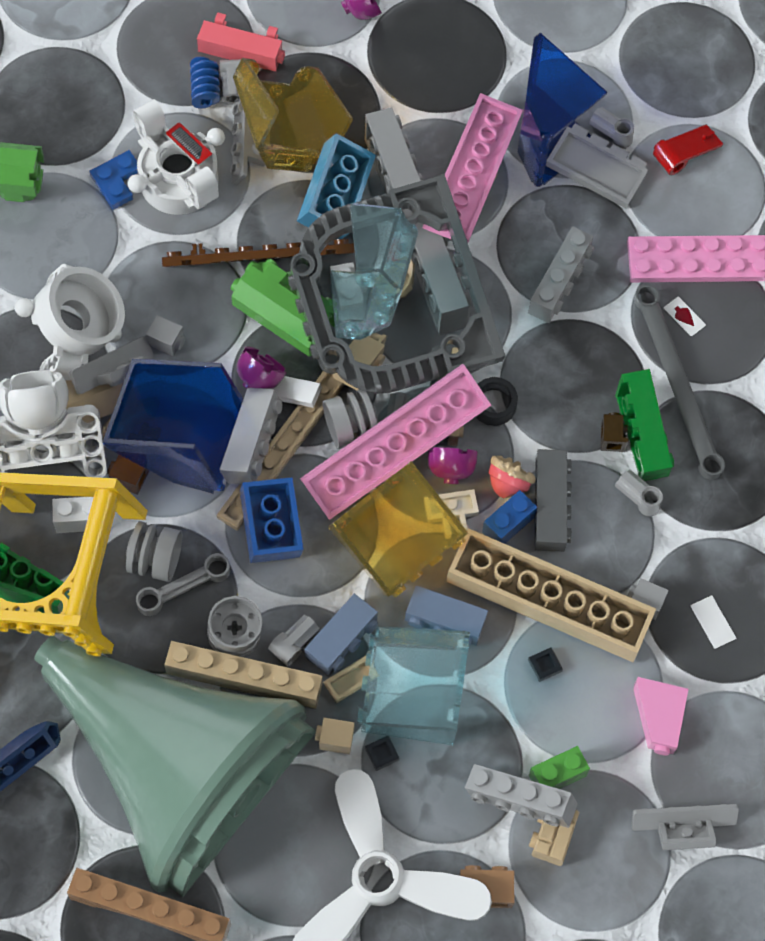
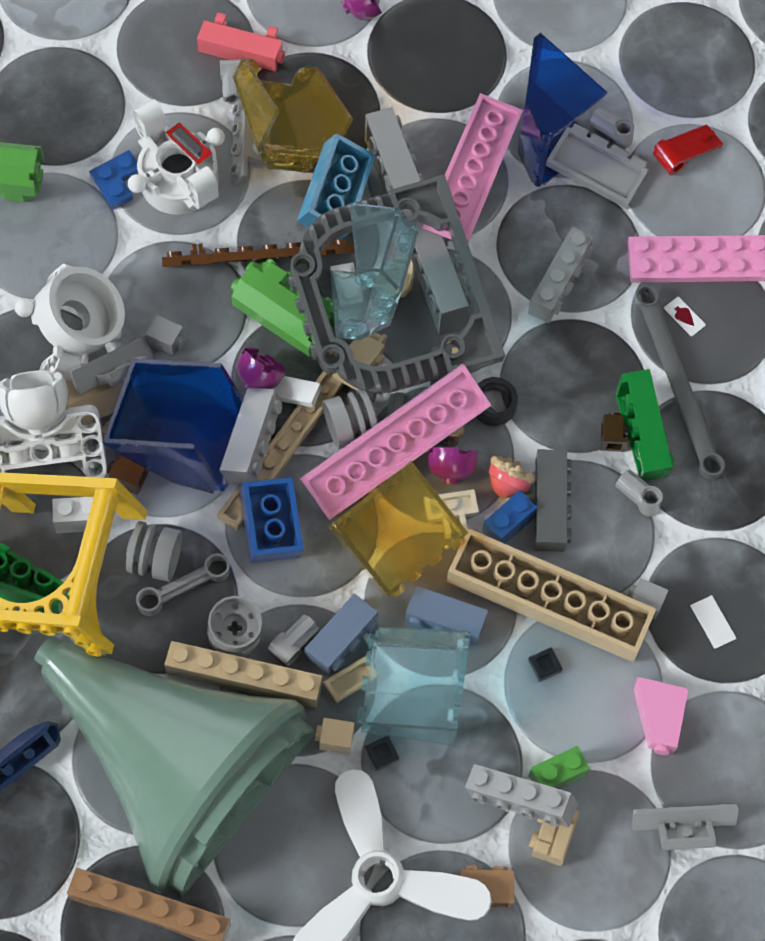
(204, 82): blue piece -> none

